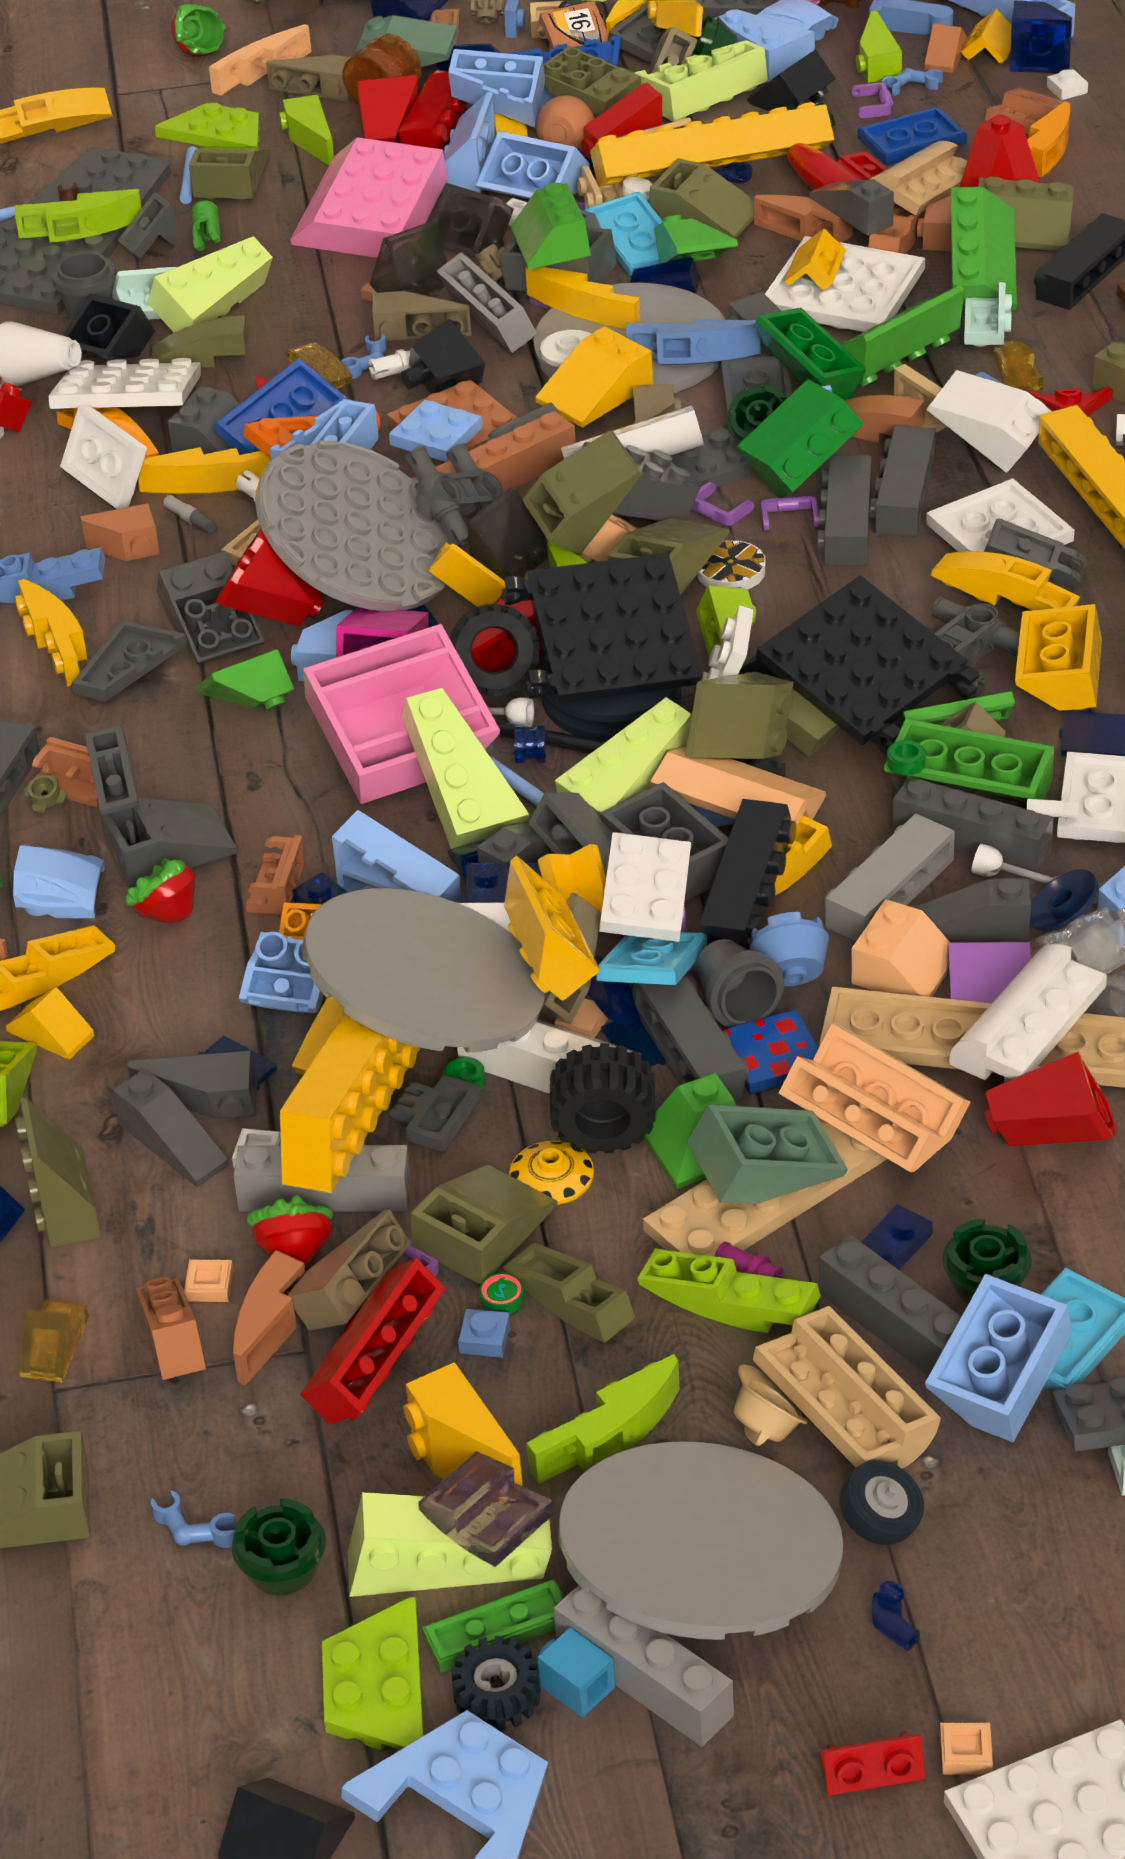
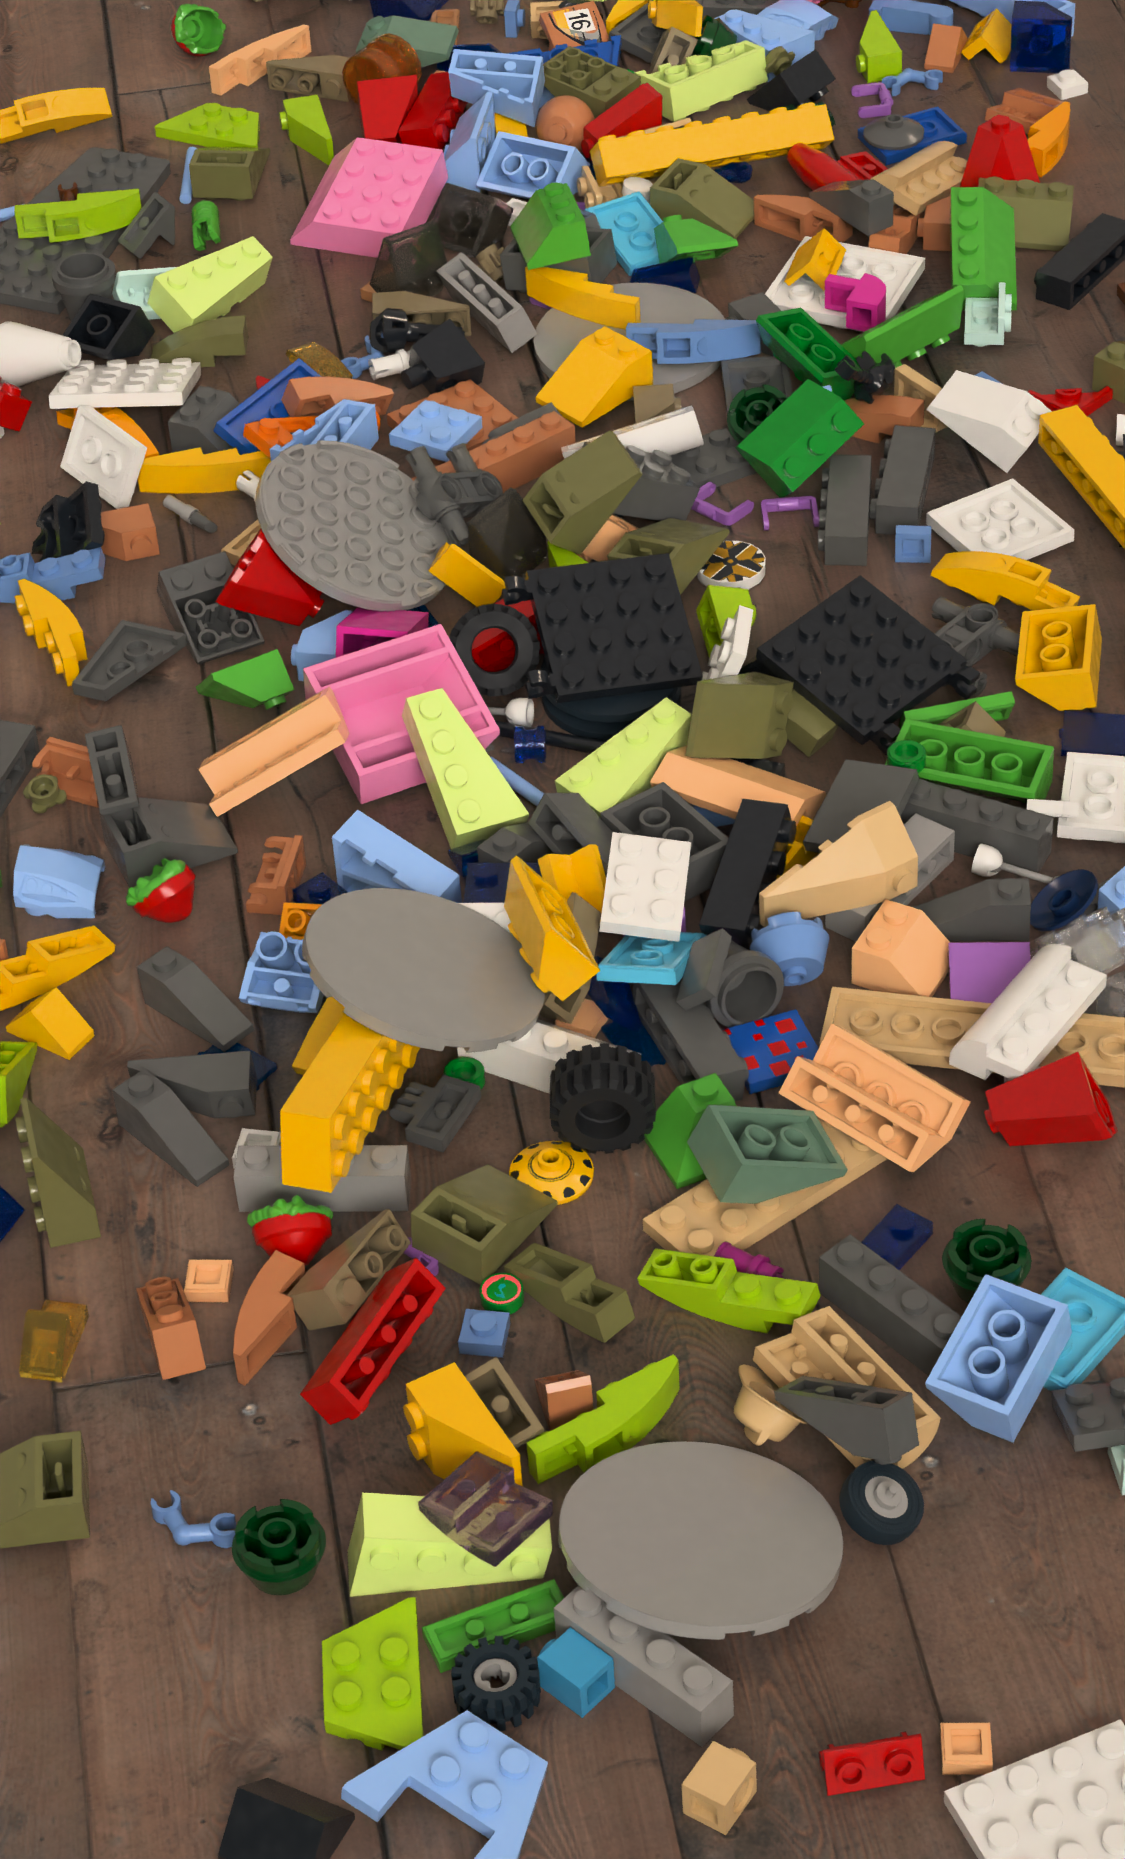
(70, 523): none -> black plate
(191, 999): none -> dark grey slope
(274, 750): none -> light nougat slope
(317, 394): none -> nougat slope
(397, 331): none -> black piece
(505, 1402): none -> dark tan slope
(559, 345): white wheel -> none
(564, 1396): none -> nougat slope
(704, 969): none -> dark grey tile
(719, 1787): none -> tan brick
(778, 60): none -> olive plate
(855, 791): none -> dark grey tile
(855, 871): none -> tan wedge
(856, 1416): none -> dark grey slope
(860, 299): none -> dark pink brick
(870, 377): none -> black piece
(888, 1616): clear blue arm -> none
(893, 132): none -> dark grey dish
(913, 544): none -> medium blue plate
(1017, 366): clear yellow slope -> none
(1031, 546): dark grey hinge -> none

